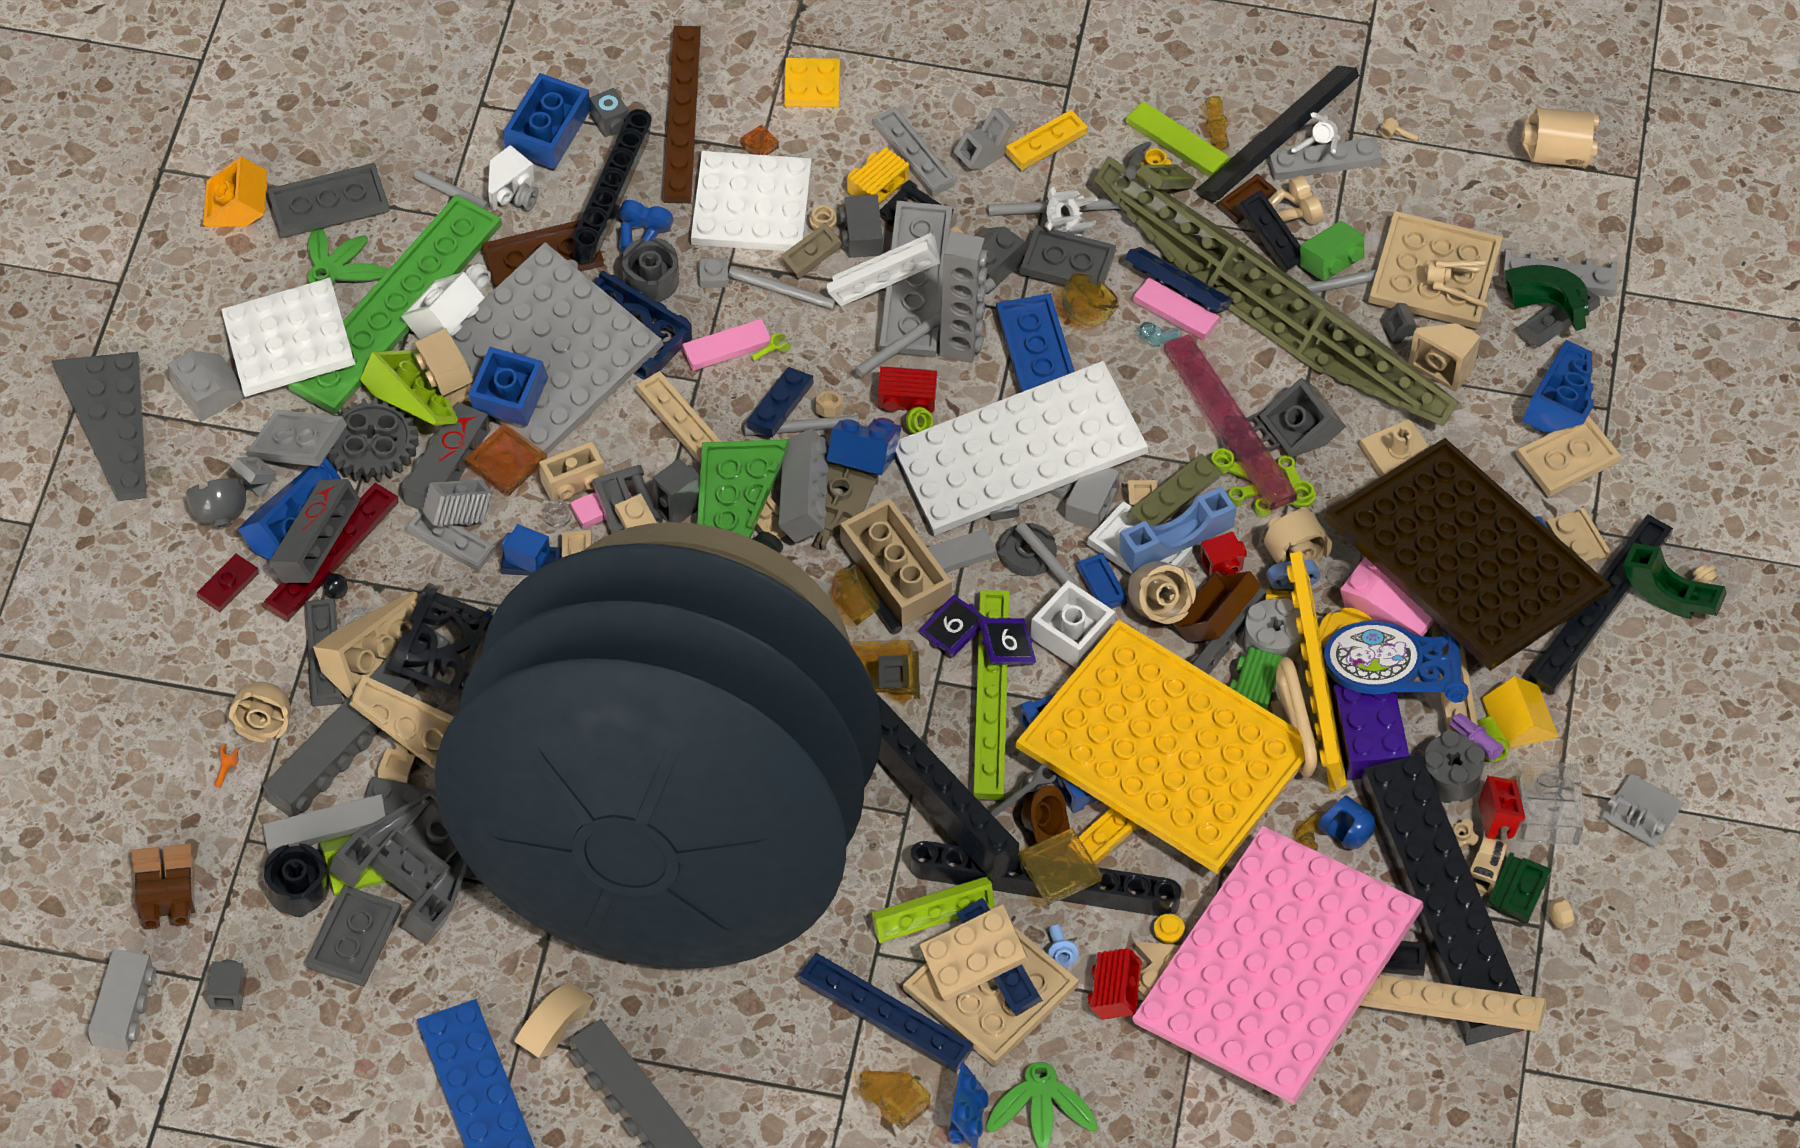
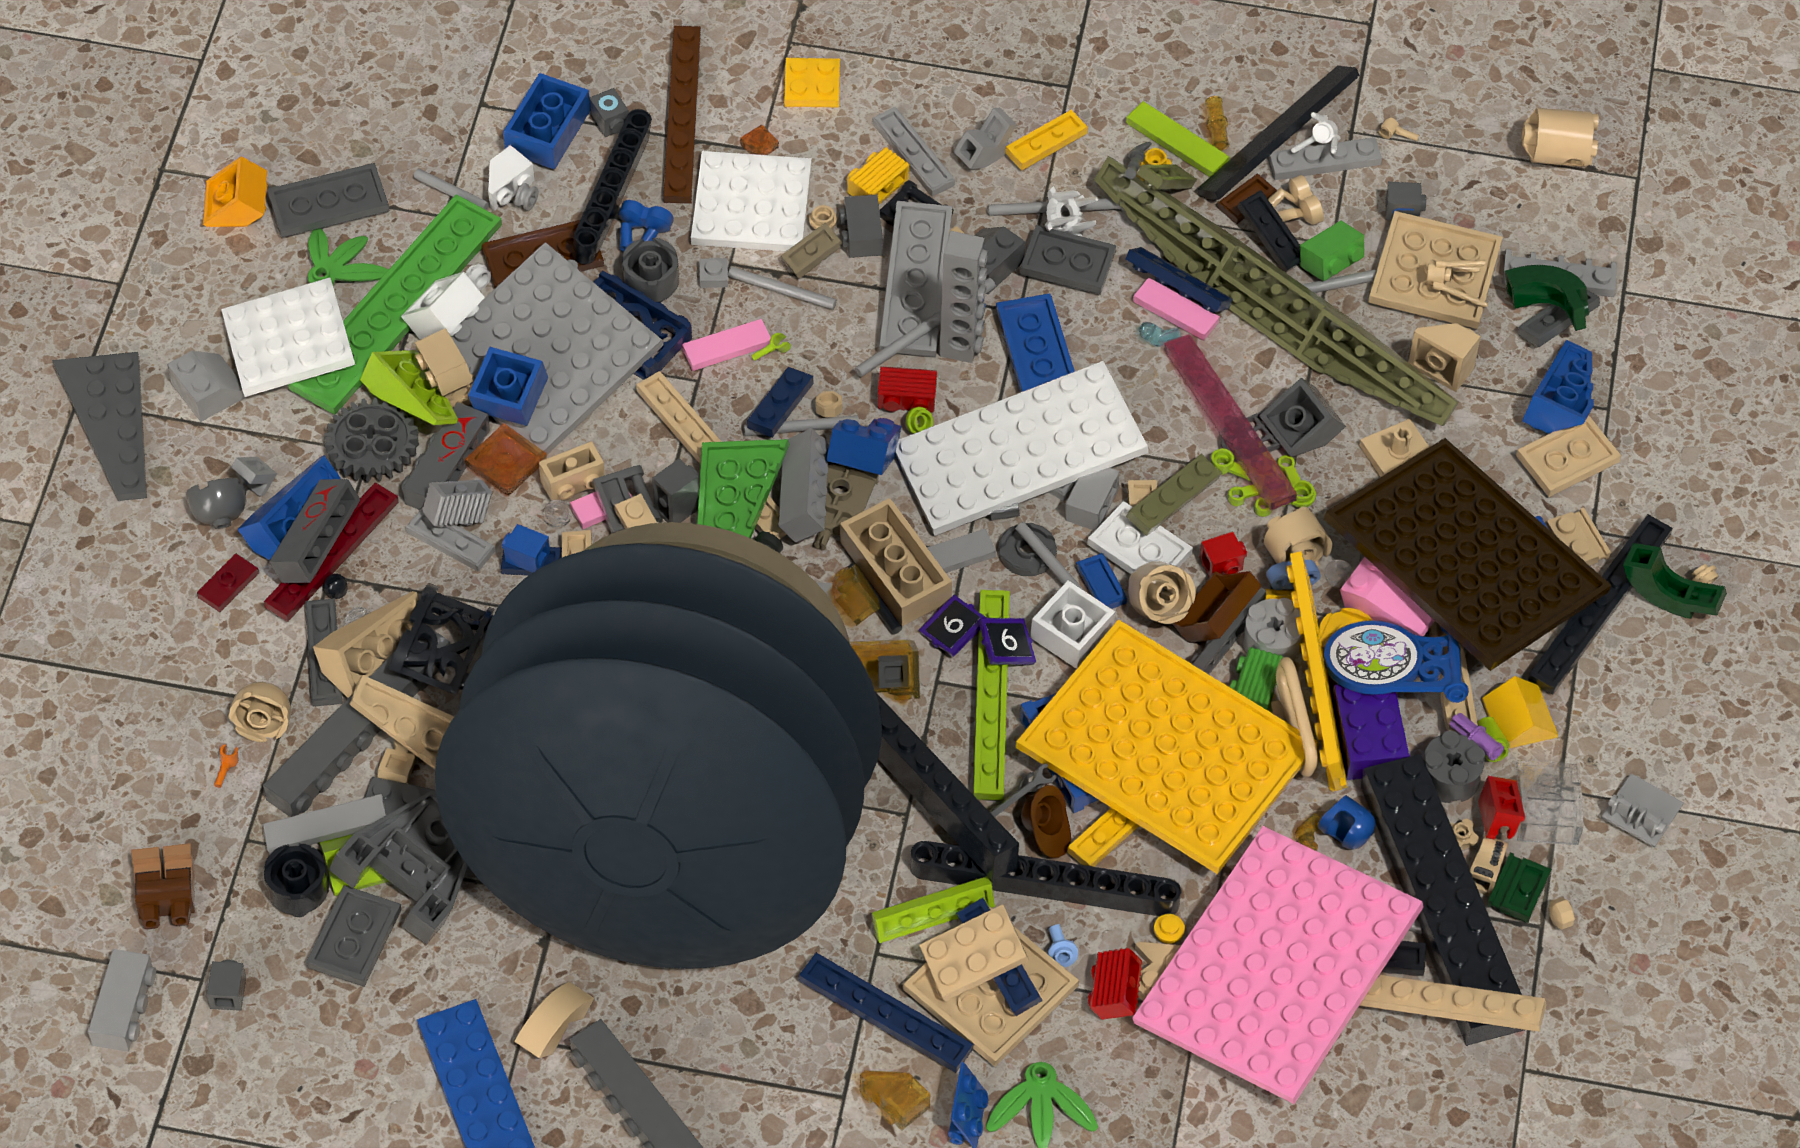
(297, 437): light grey plate -> none
(884, 270): white fence -> none
(1060, 866): clear yellow tile -> none
(1087, 302): clear yellow cylinder -> none
(1205, 518): medium blue arch -> none
(1400, 323): dark grey tile -> none
(1404, 198): none -> dark grey brick

